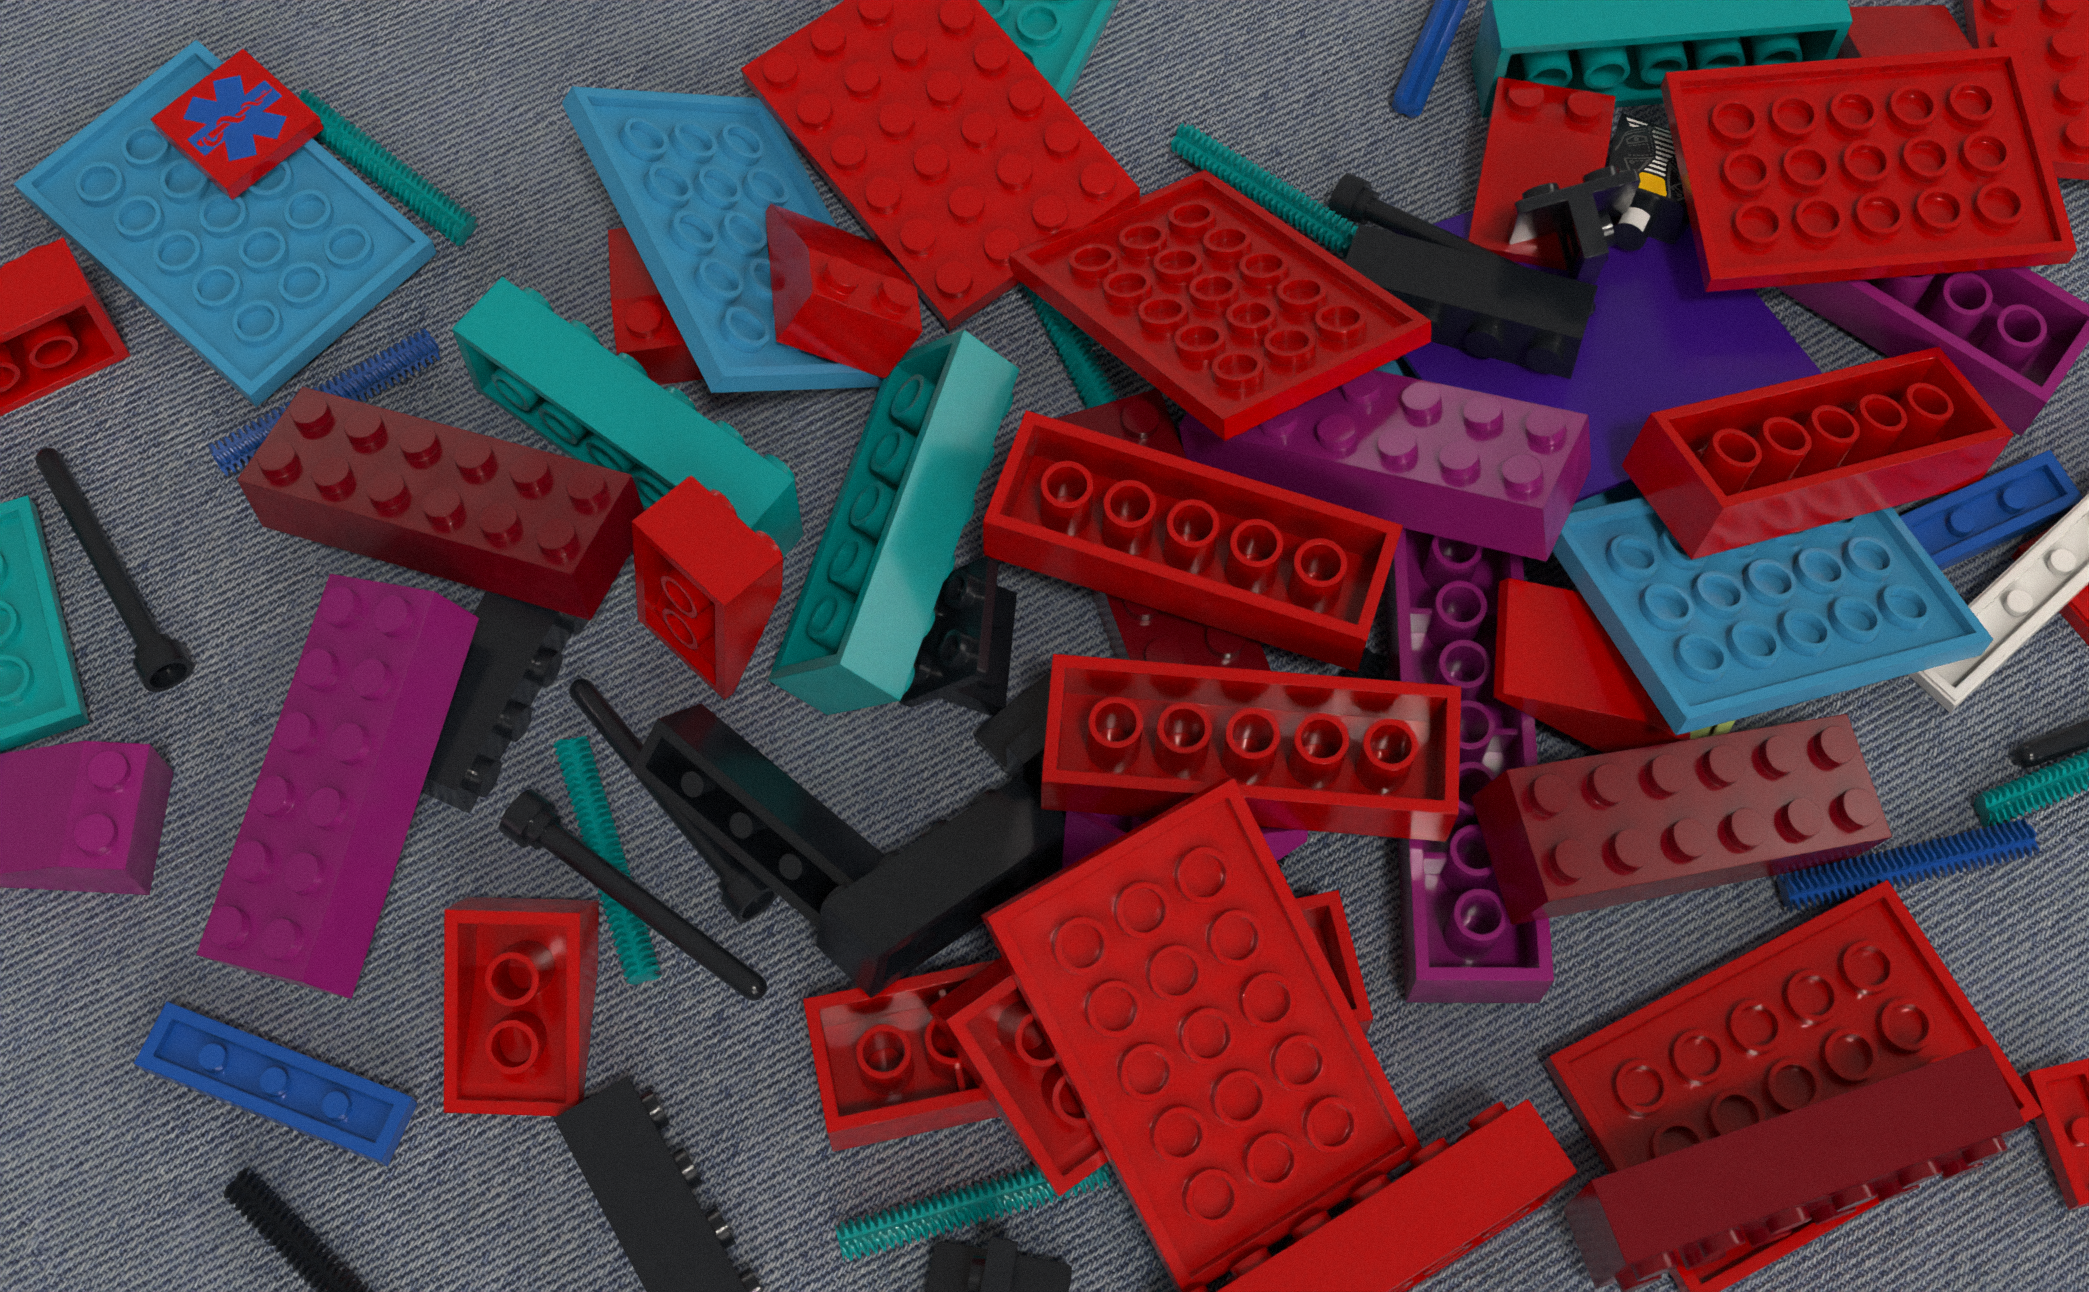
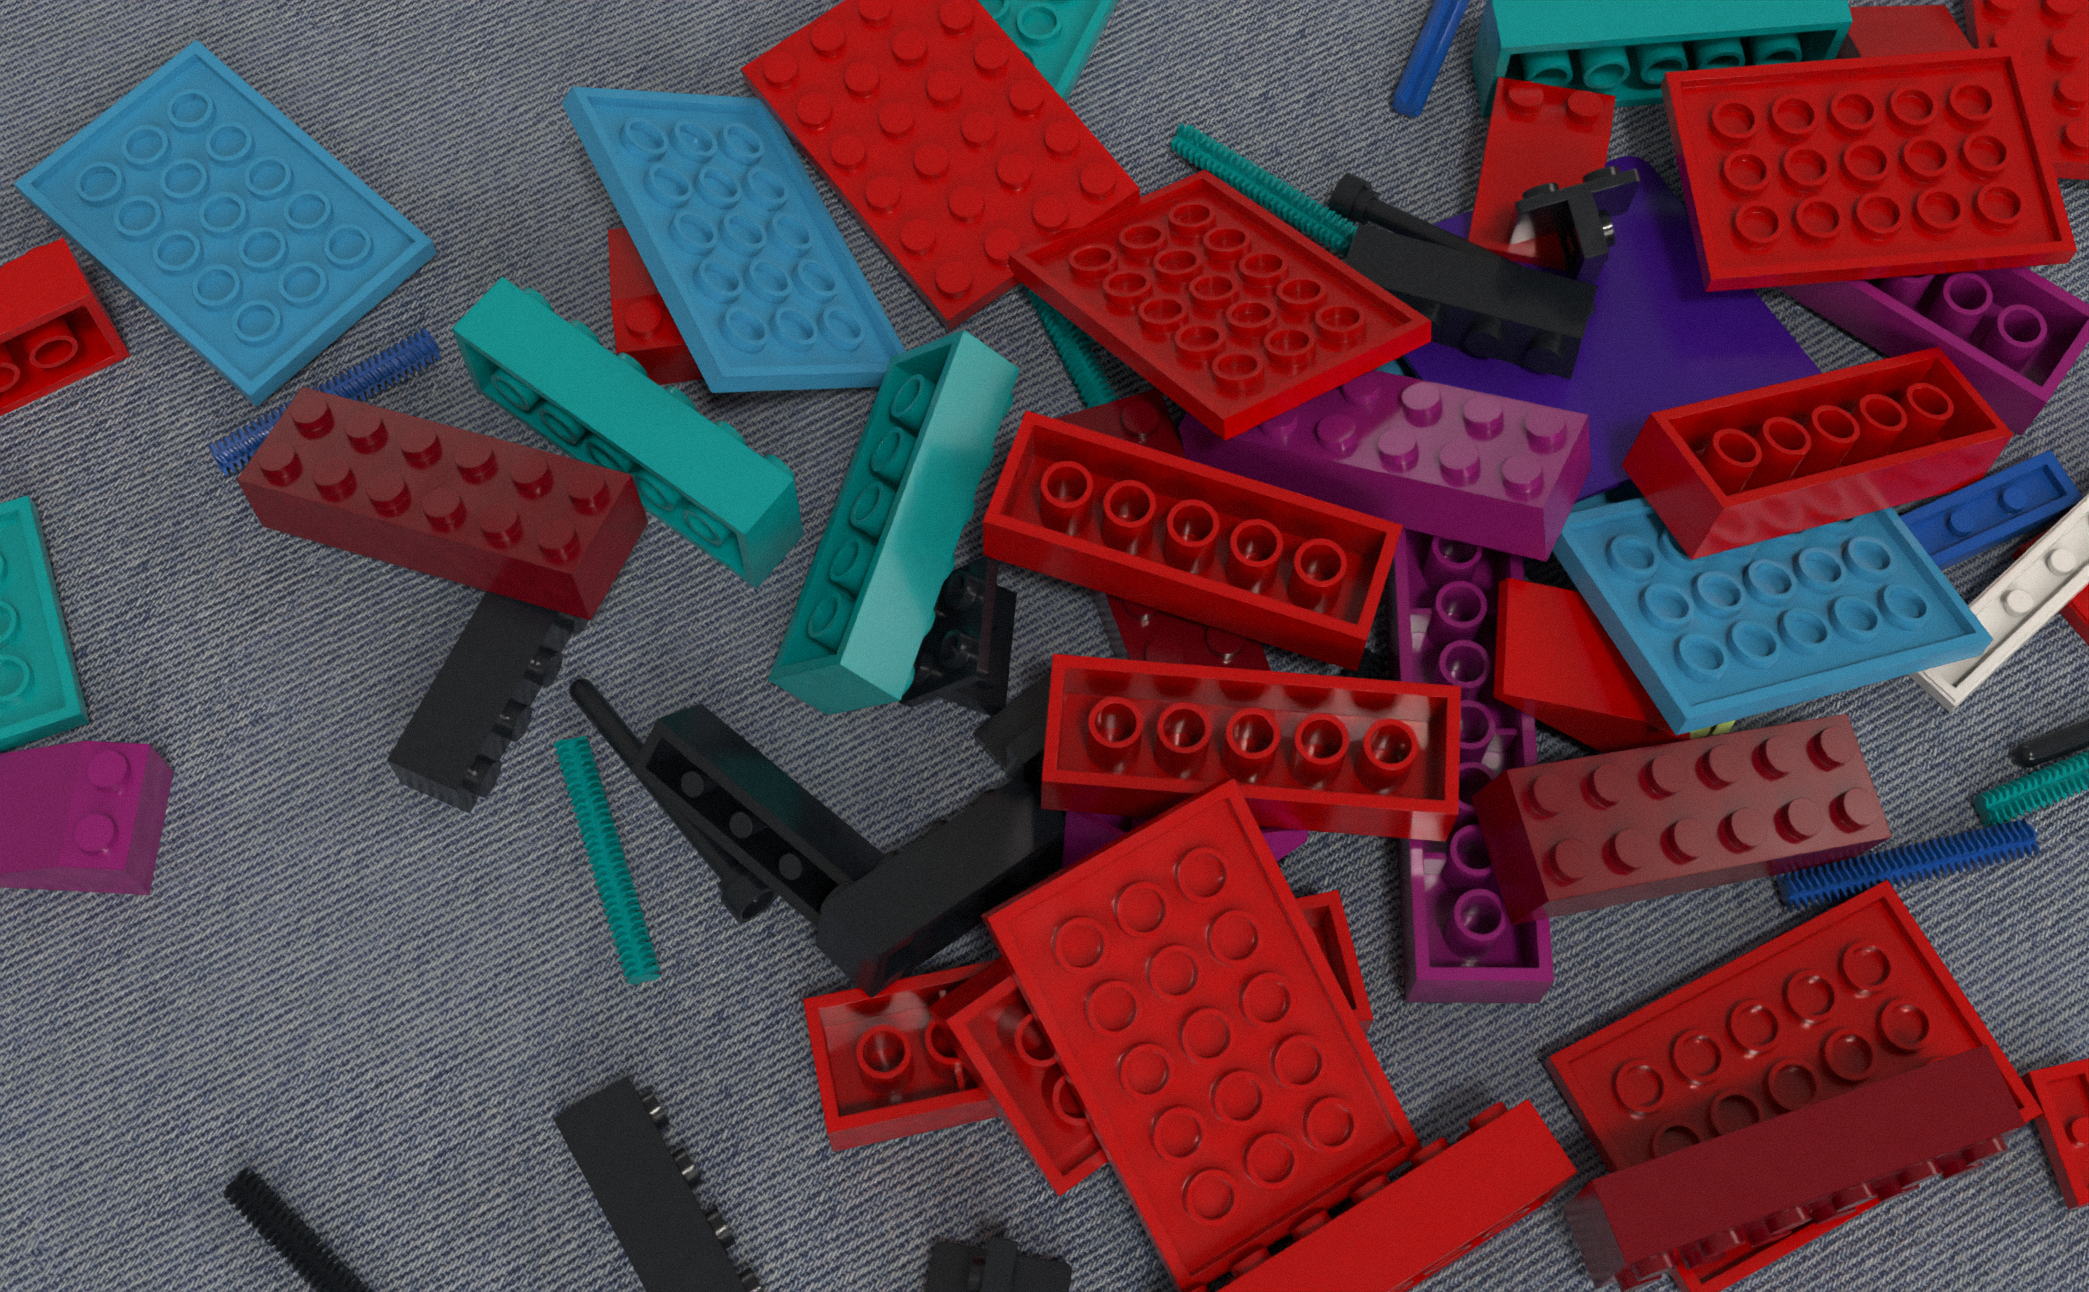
(158, 658): black piece -> none
(237, 124): red tile -> none
(276, 1083): blue plate -> none
(339, 785): magenta brick -> none
(391, 173): teal axle -> none
(518, 1004): red slope -> none
(533, 823): black piece -> none
(705, 581): red slope -> none
(839, 294): red slope -> none
(953, 1209): teal axle -> none
(1659, 202): black torso -> none

